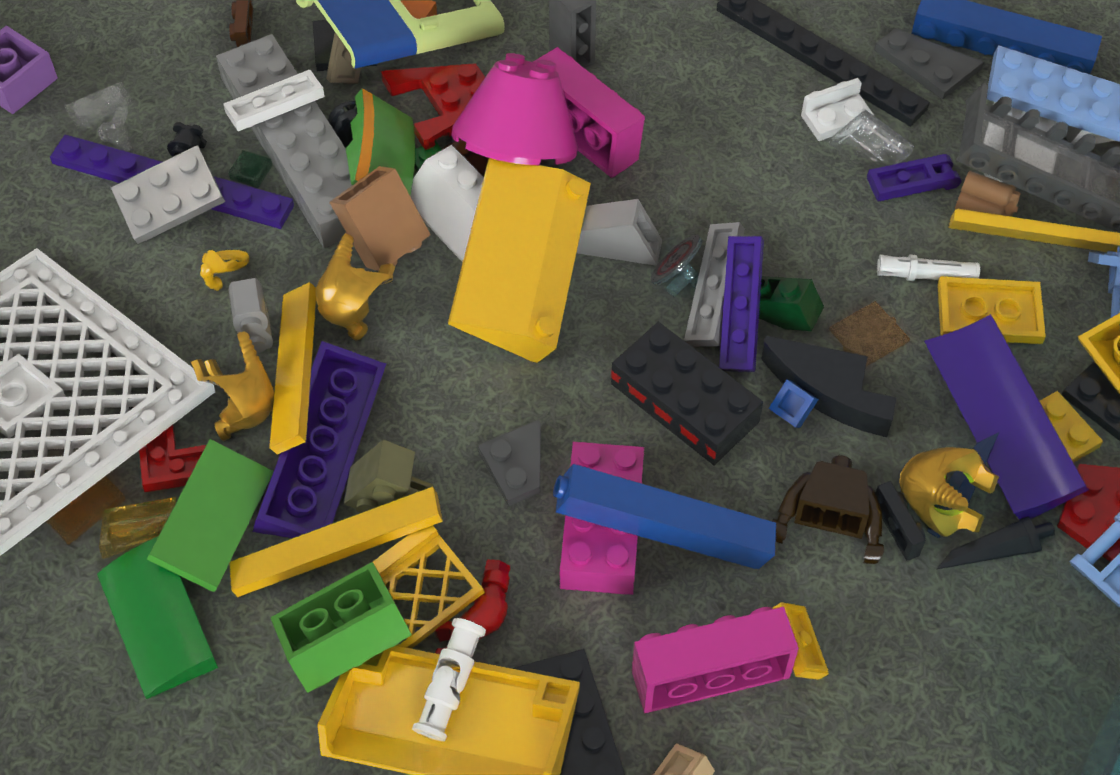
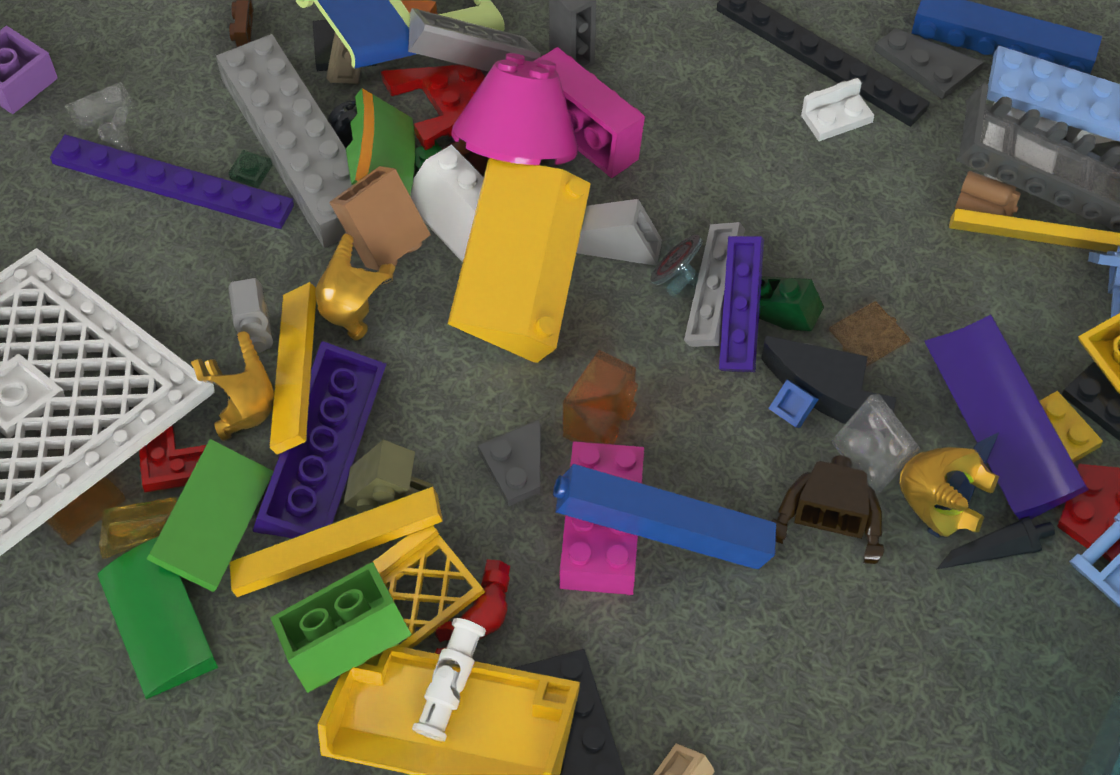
(167, 194): light grey plate -> none
(185, 138): black brick -> none
(214, 263): yellow piece -> none
(274, 100): white plate -> none
(464, 41): none -> light grey slope
(600, 401): none -> clear orange slope
(686, 393): black brick -> none
(713, 658): dark pink brick -> none
(809, 658): yellow plate -> none
(873, 140): clear wing -> none
(876, 442): none -> clear plate
(906, 532): black plate -> none
(913, 177): dark purple plate -> none
(921, 268): white pin -> none
(1011, 303): yellow plate -> none

